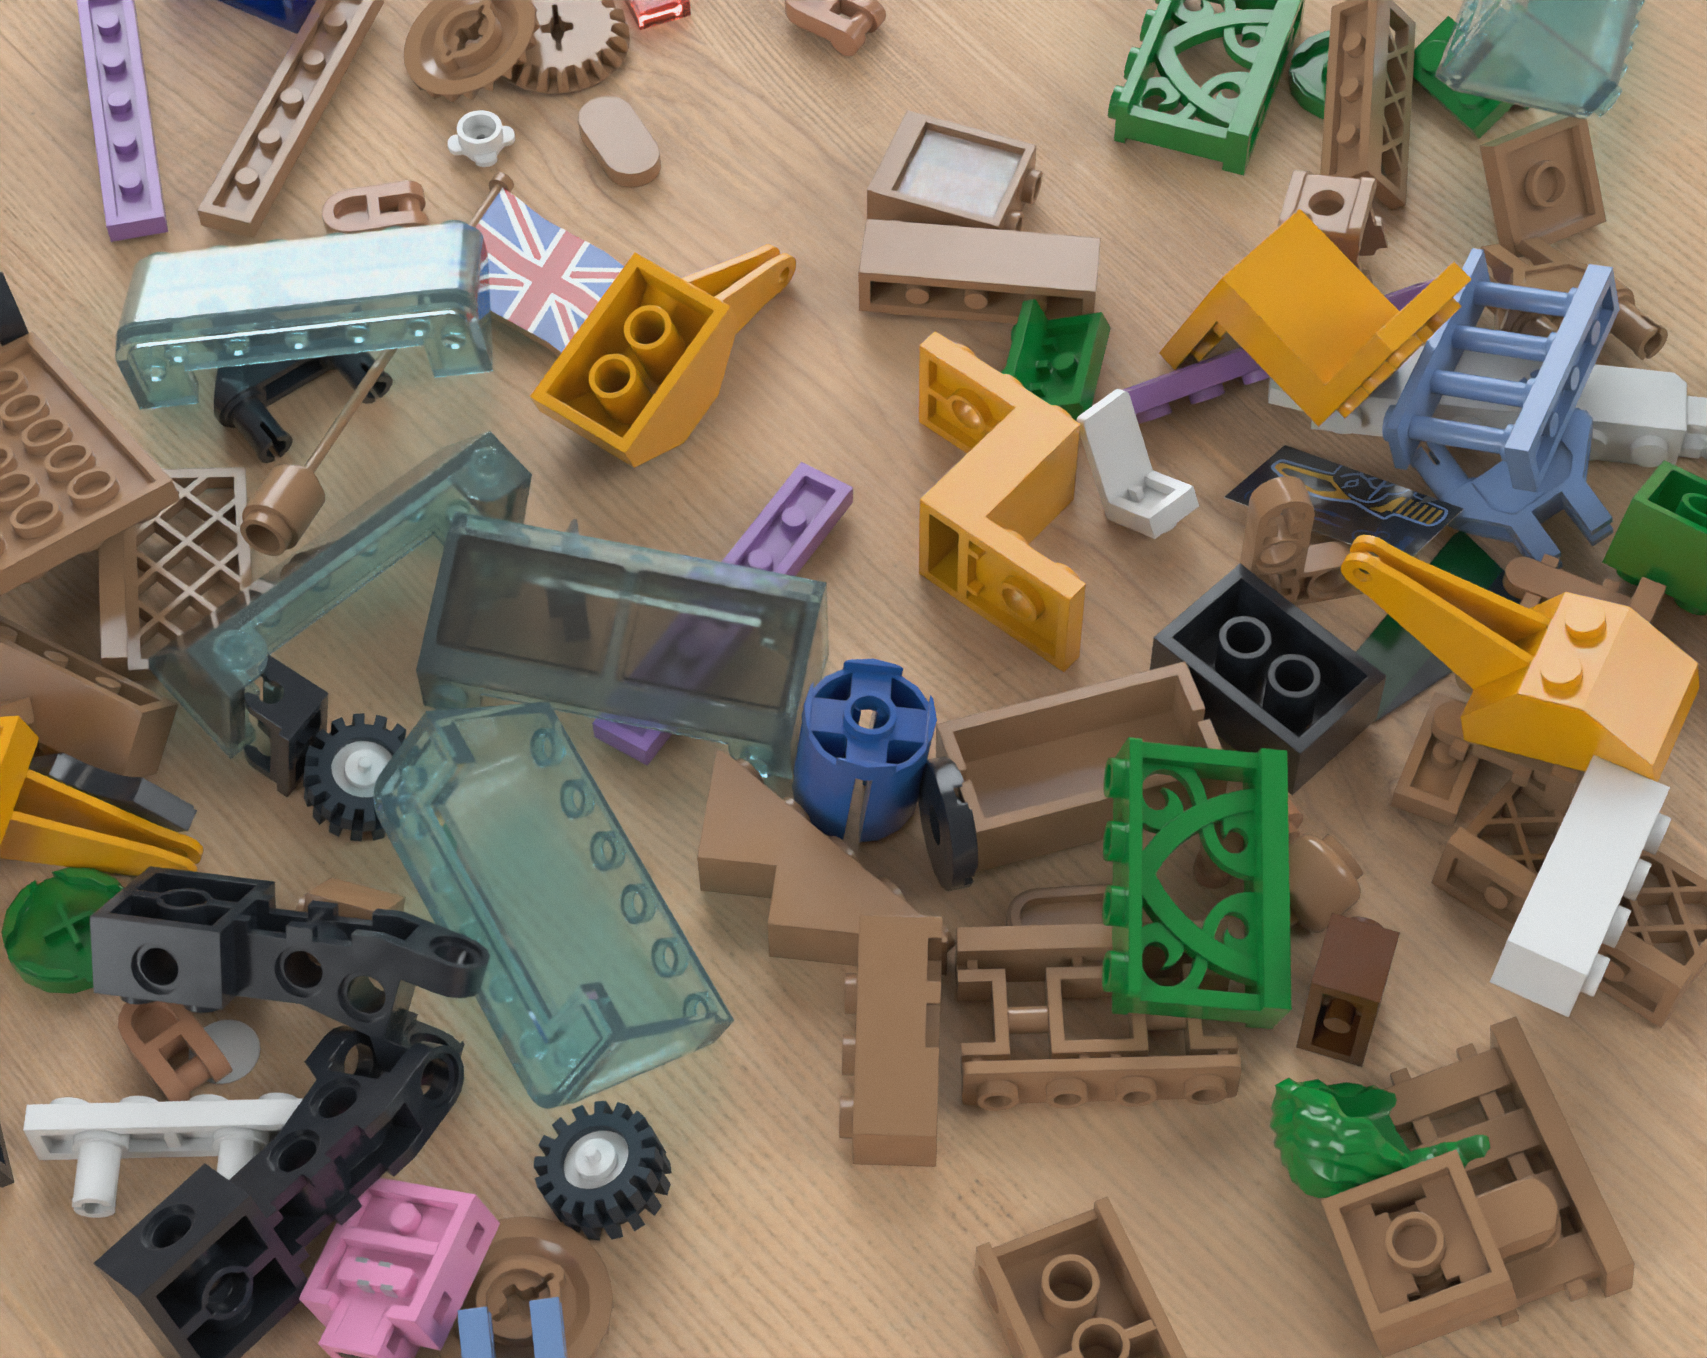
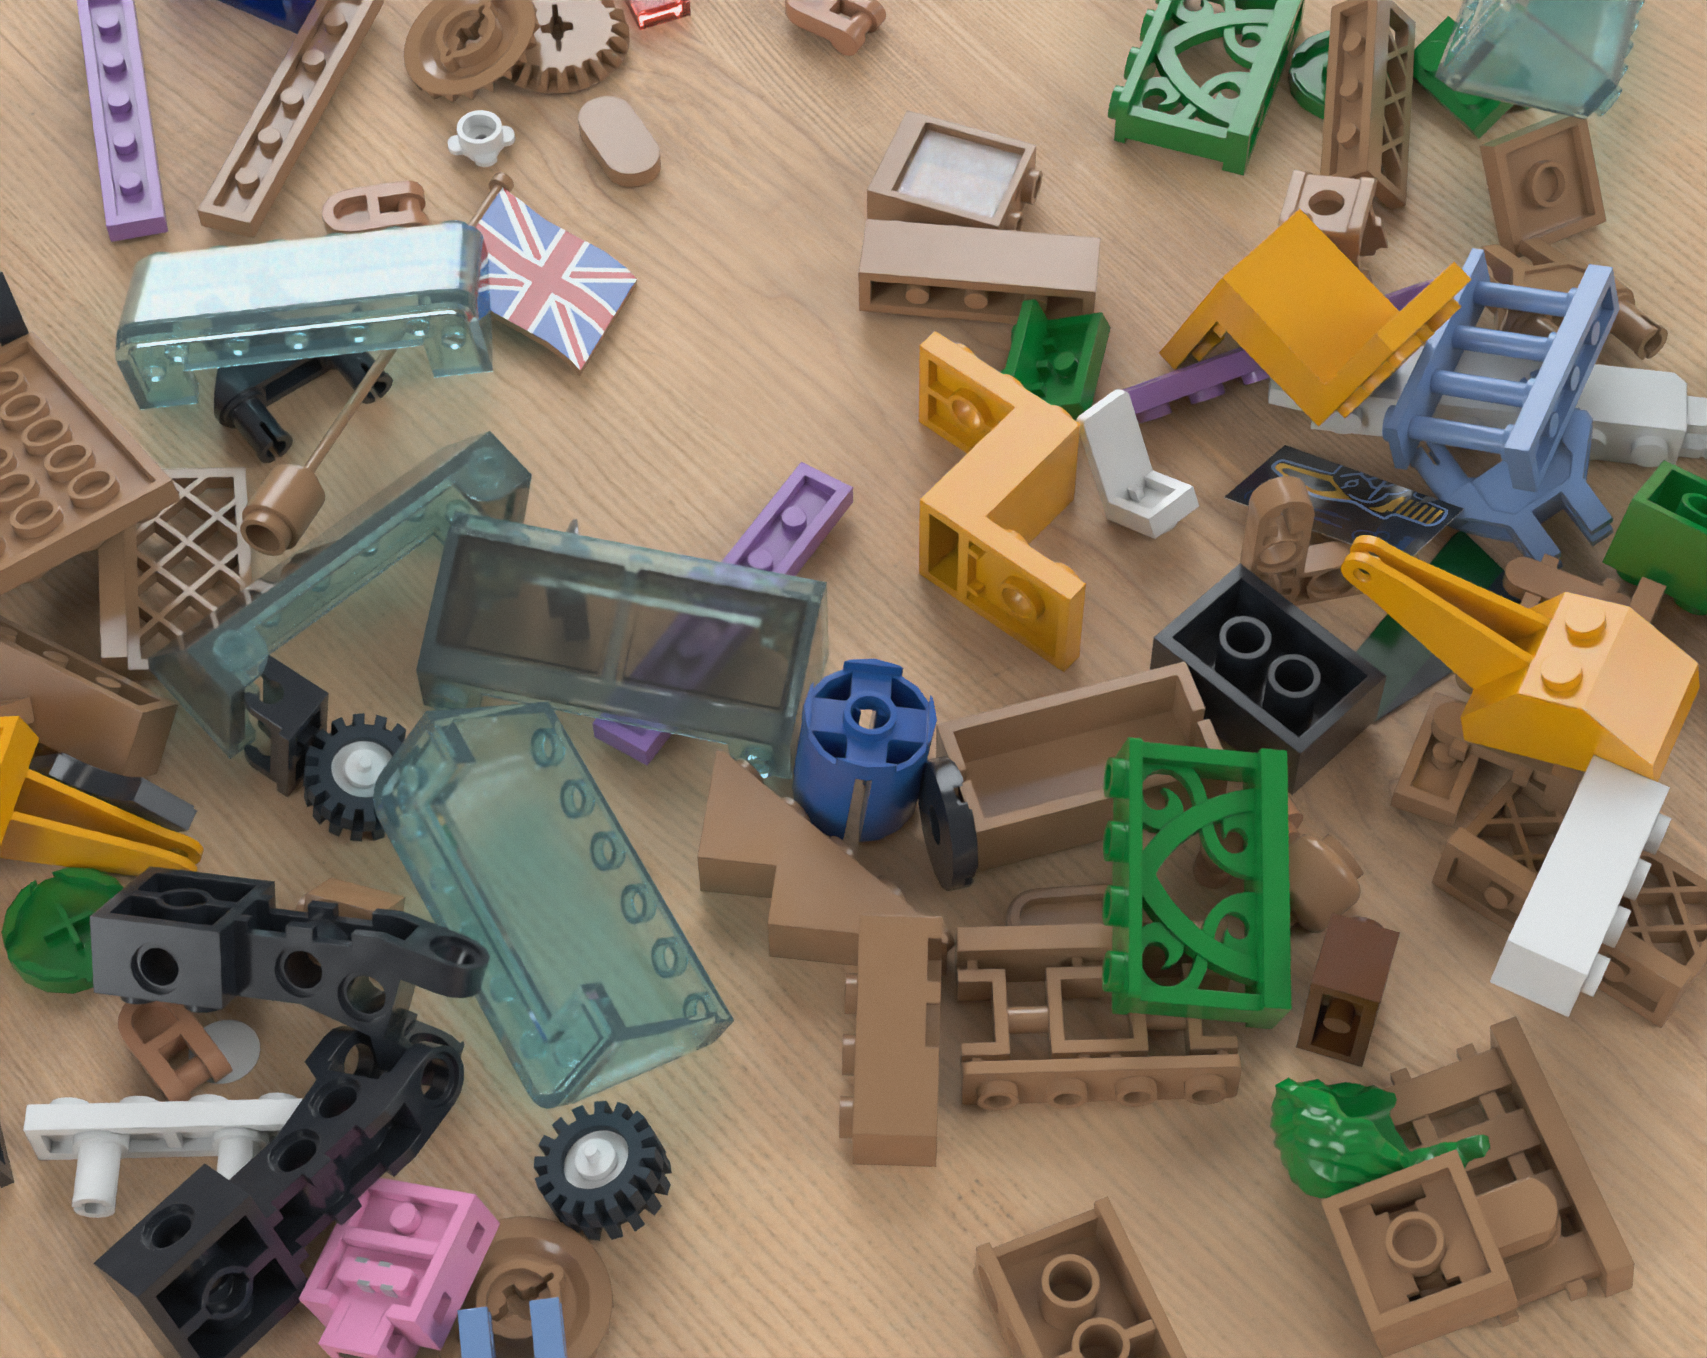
(657, 352): light orange slope -> none

